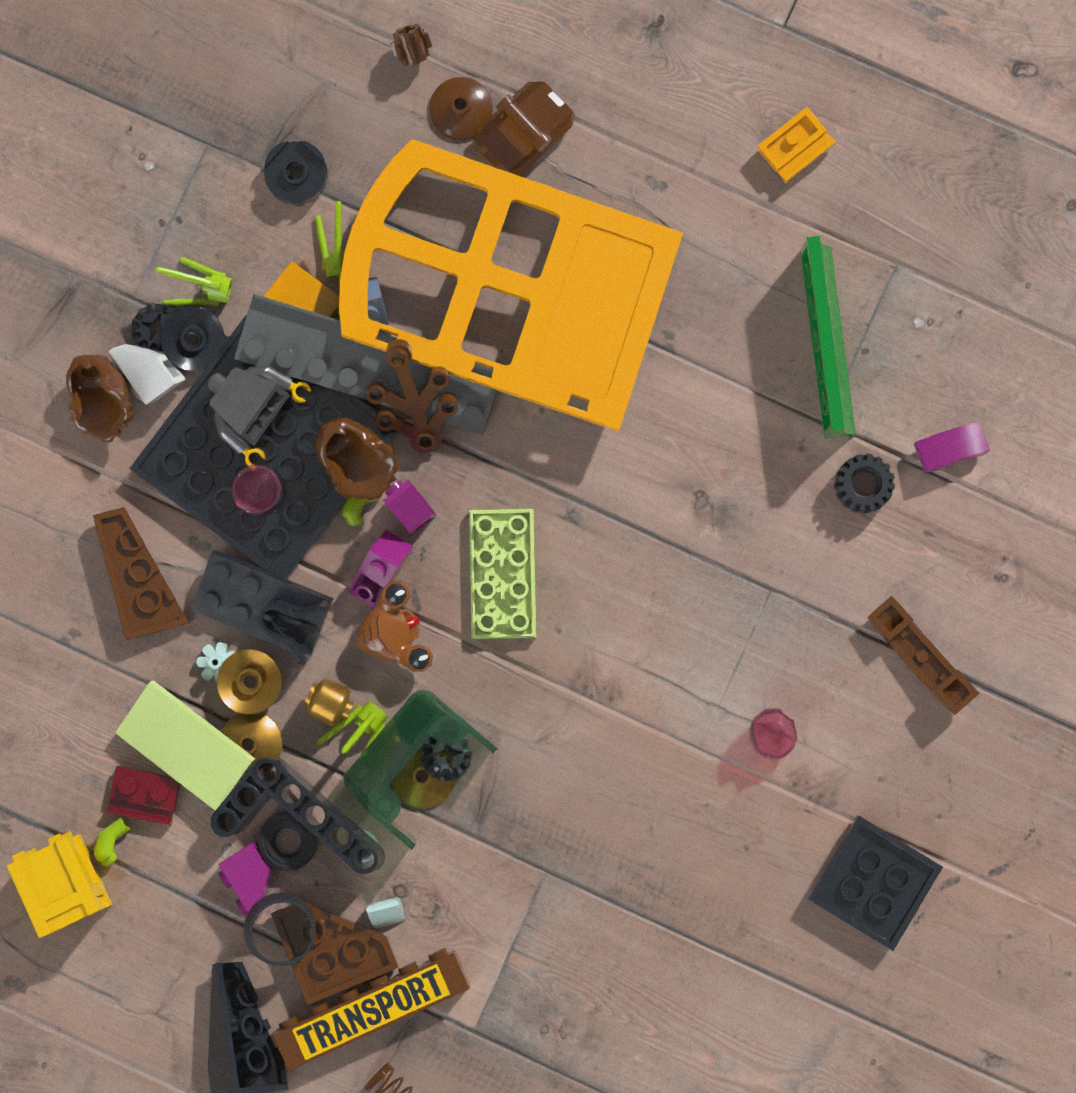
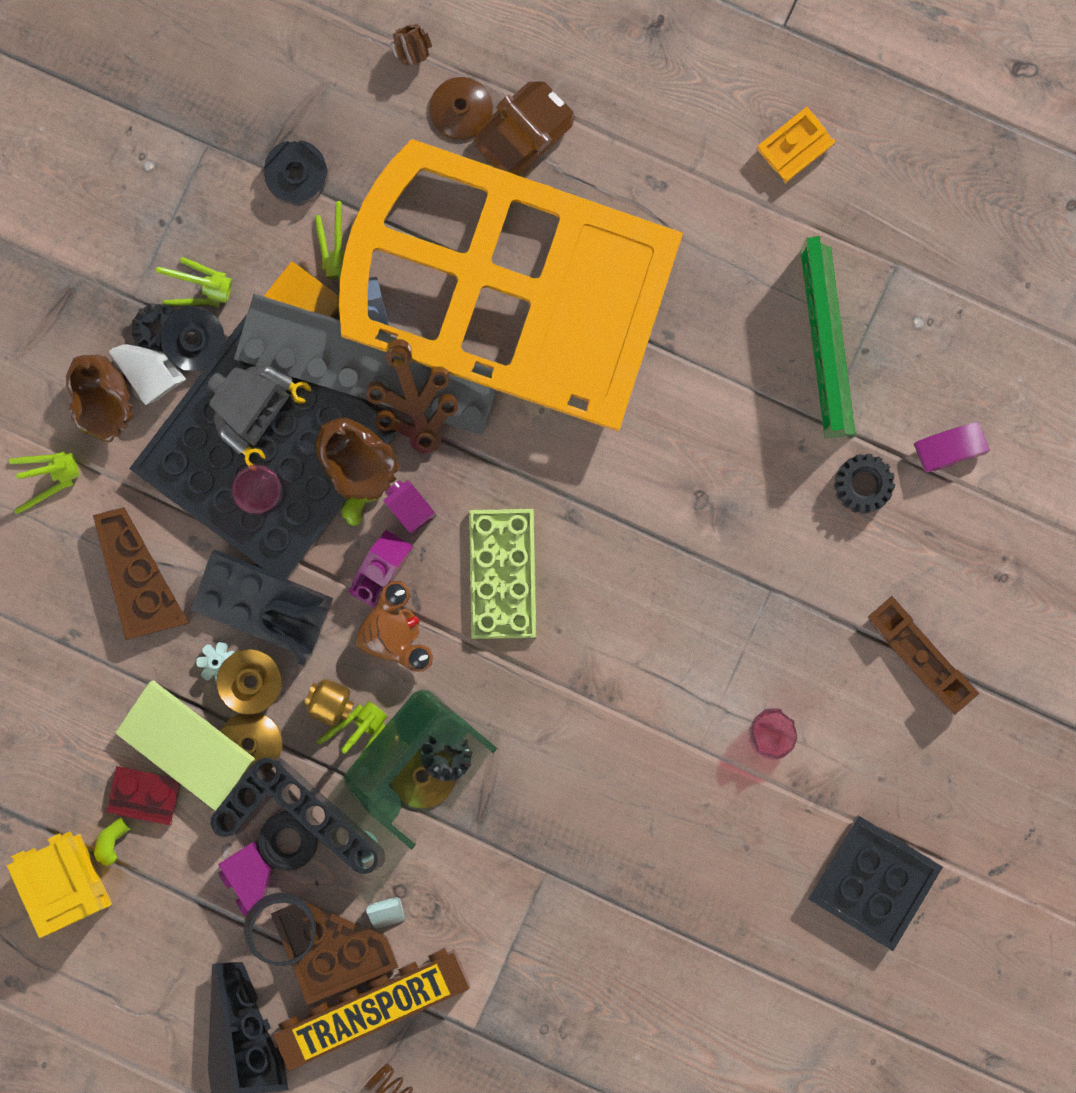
(61, 468): none -> lime plant

